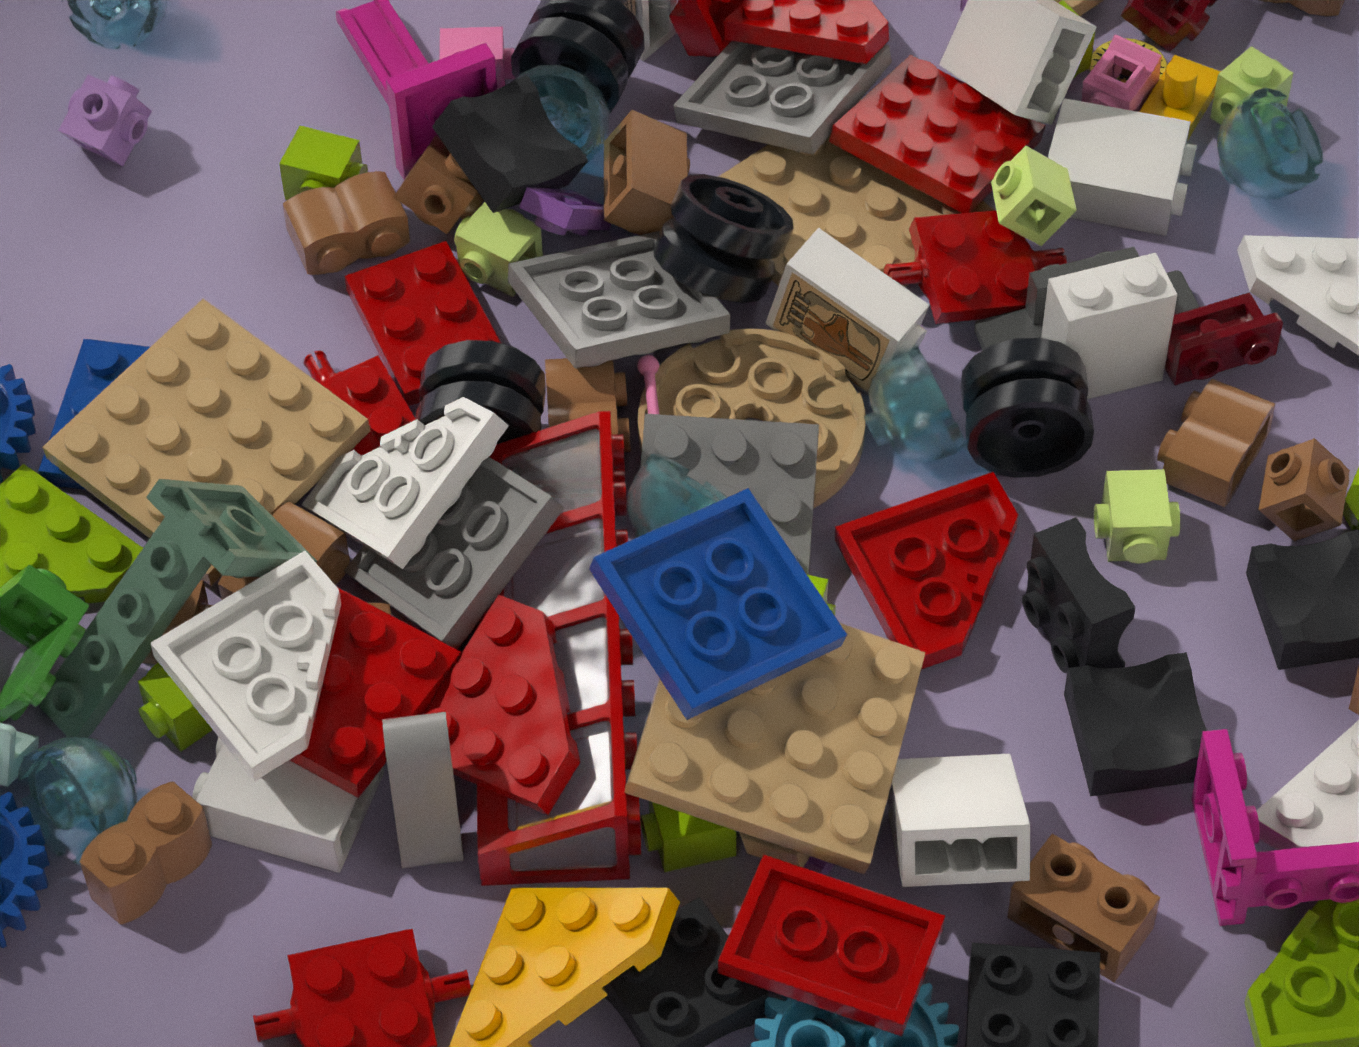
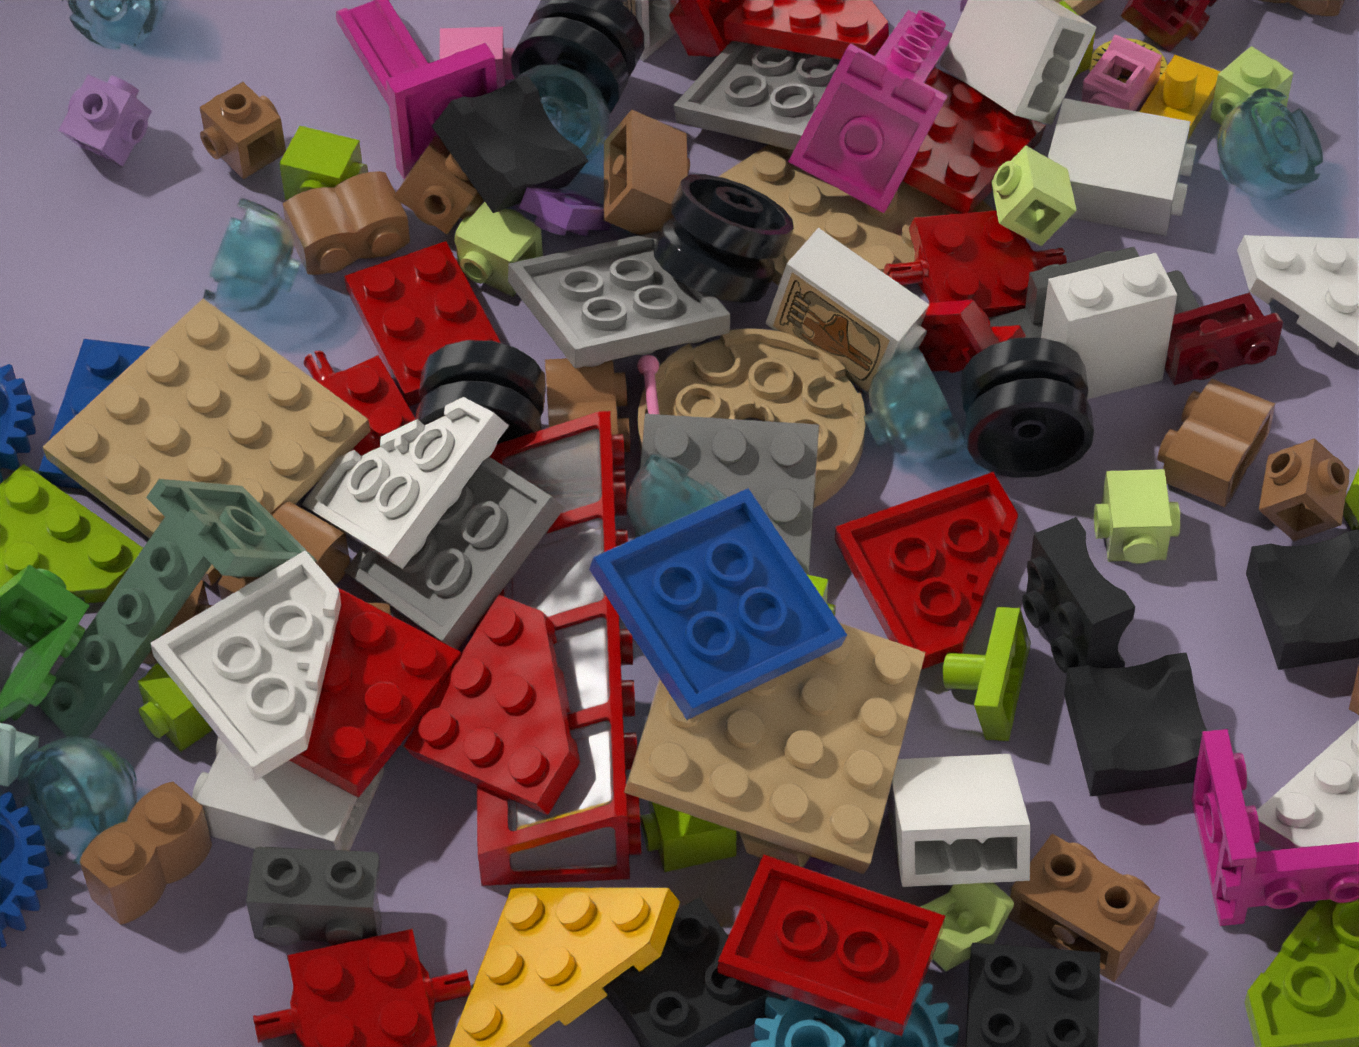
(242, 130): none -> medium nougat brick
(253, 260): none -> clear light blue cylinder
(313, 895): none -> dark grey bracket
(423, 789): light grey beam -> none
(876, 112): none -> dark pink bracket
(958, 333): none -> red bracket
(971, 915): none -> yellowish green bracket
(994, 675): none -> lime tile

